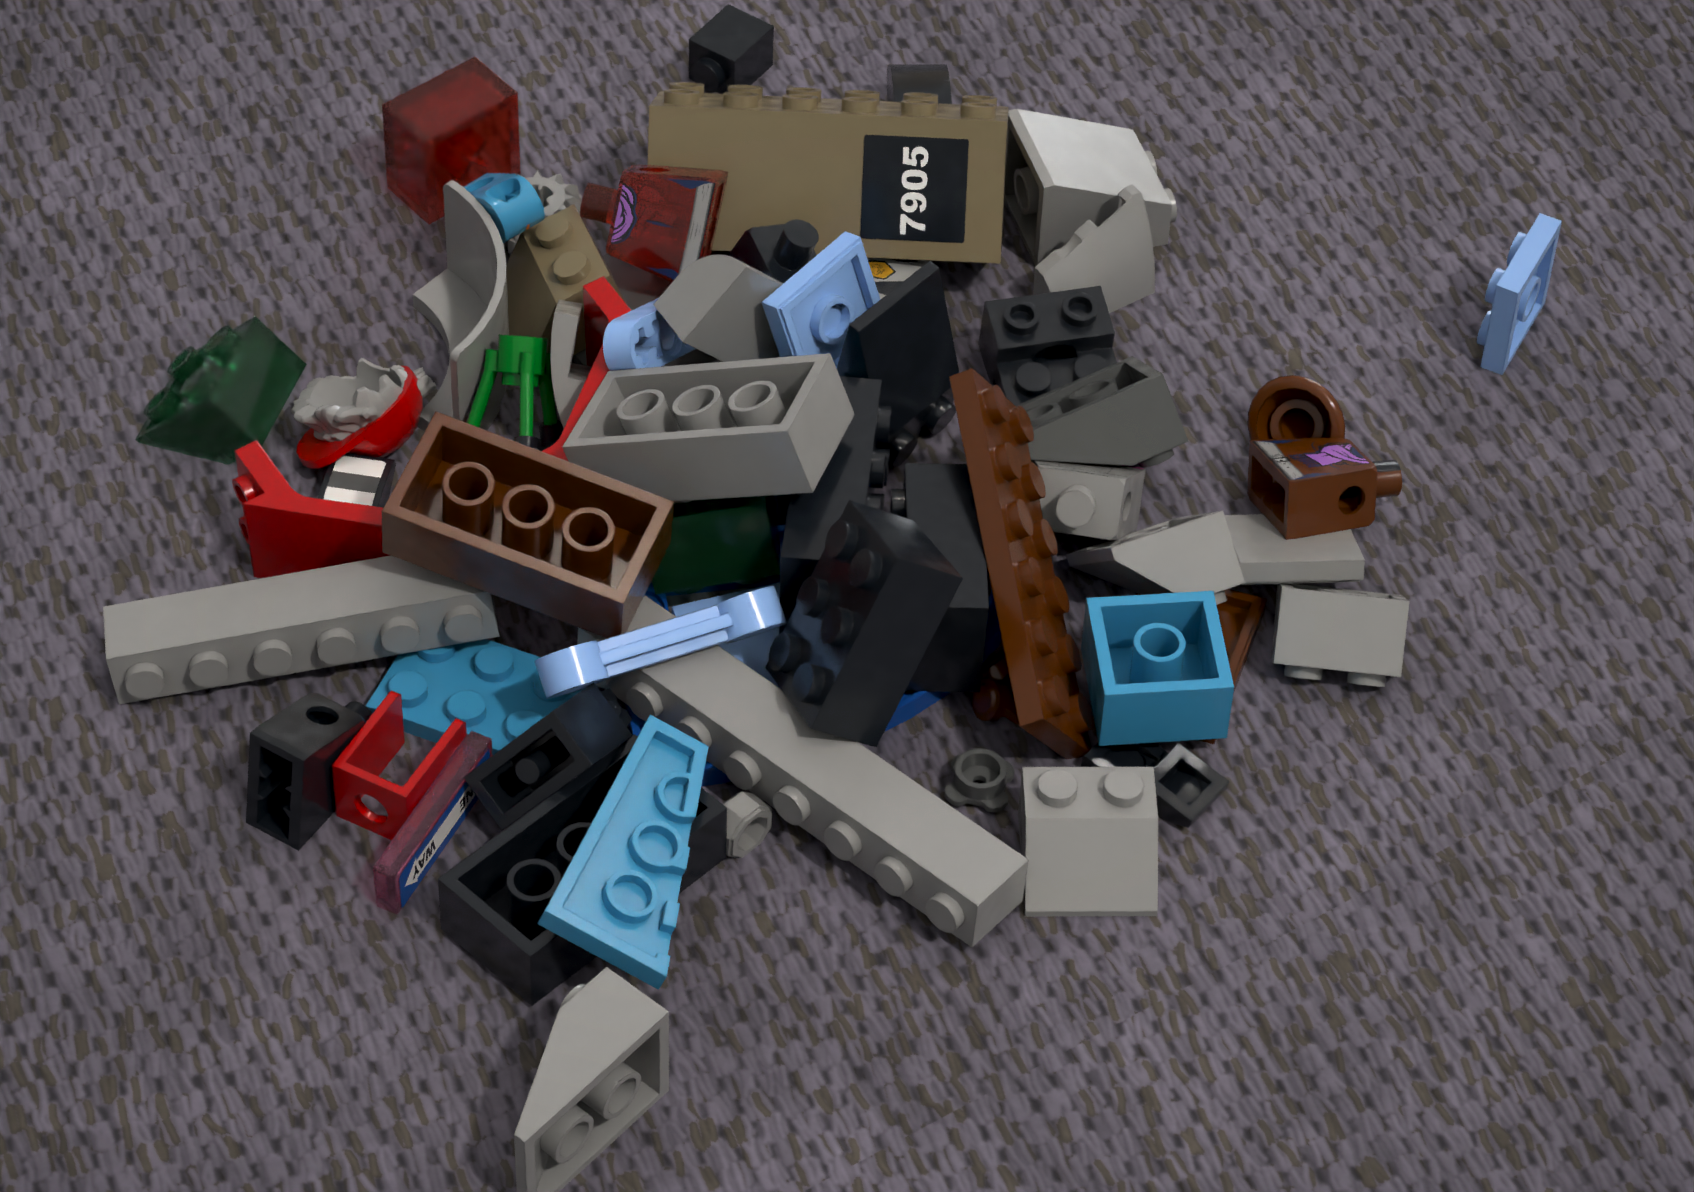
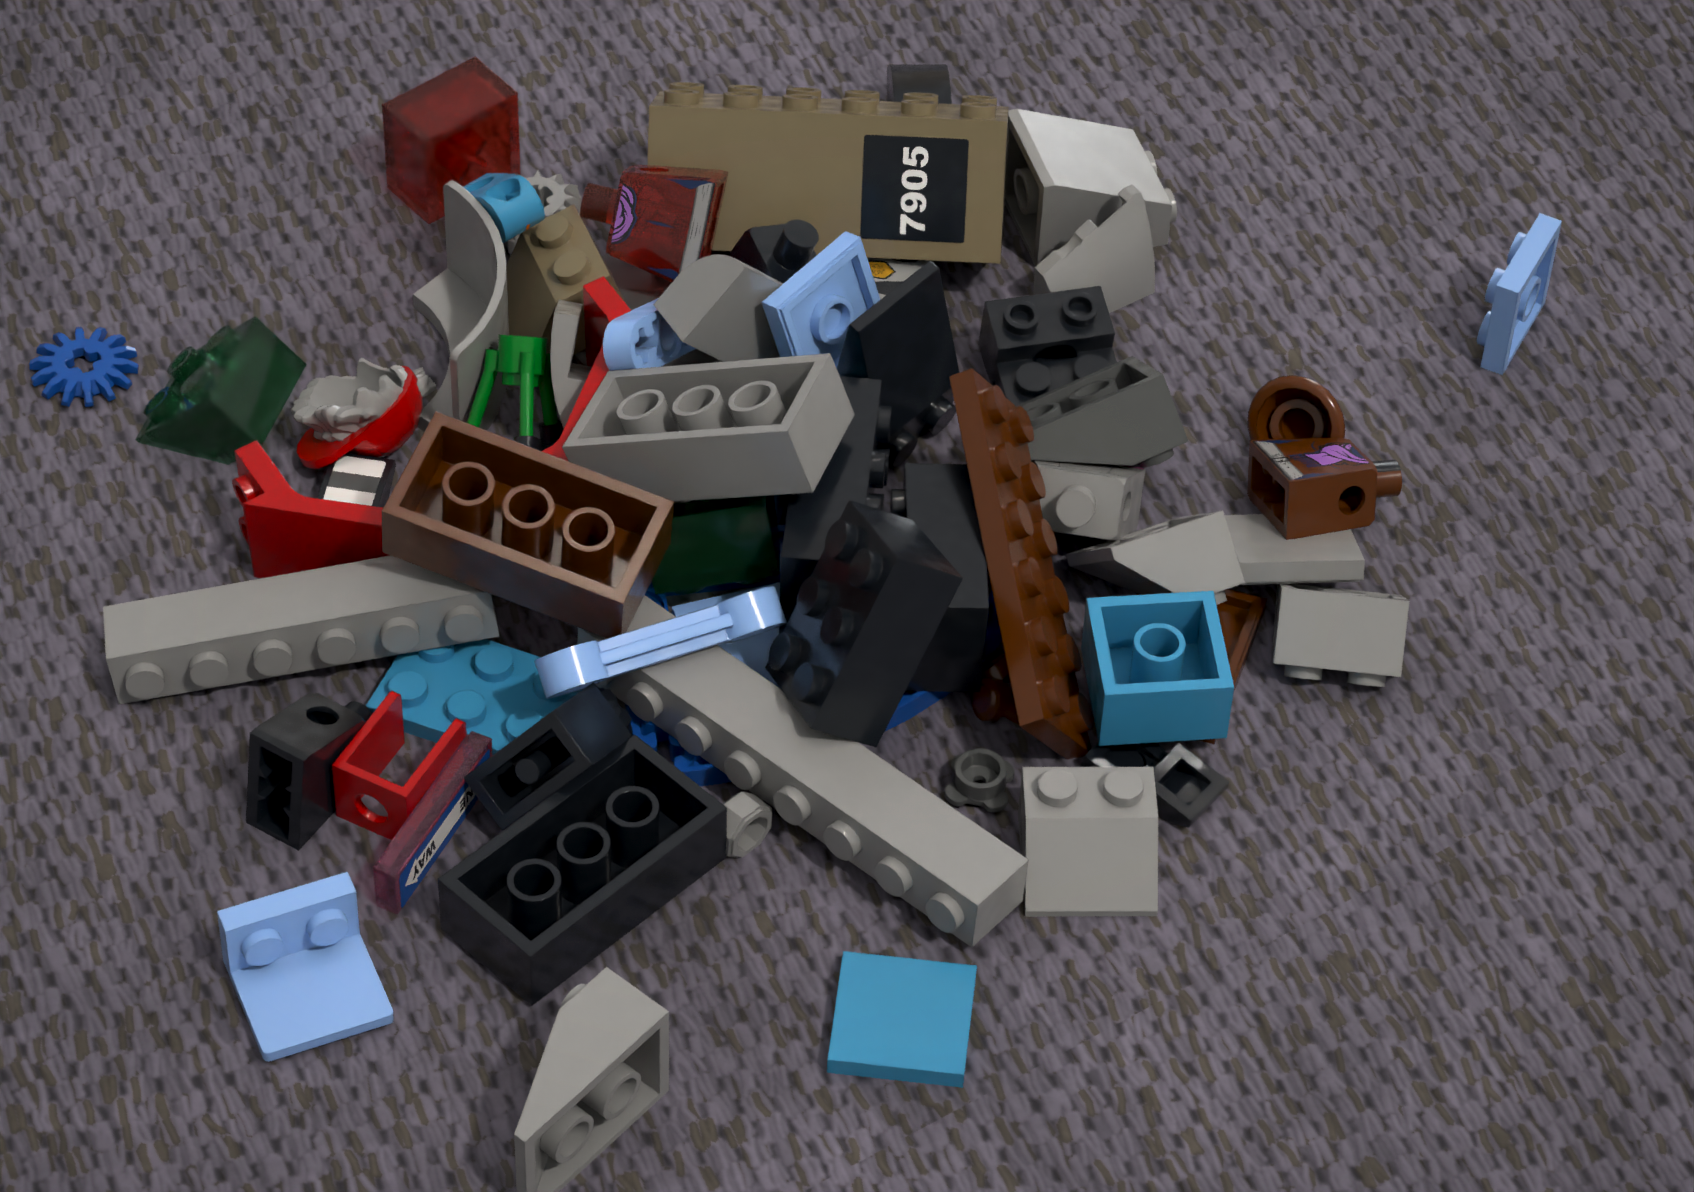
(108, 369): none -> blue gear
(302, 967): none -> light blue bracket
(630, 864): dark azure wing -> none
(730, 50): black brick -> none
(902, 1019): none -> dark azure tile

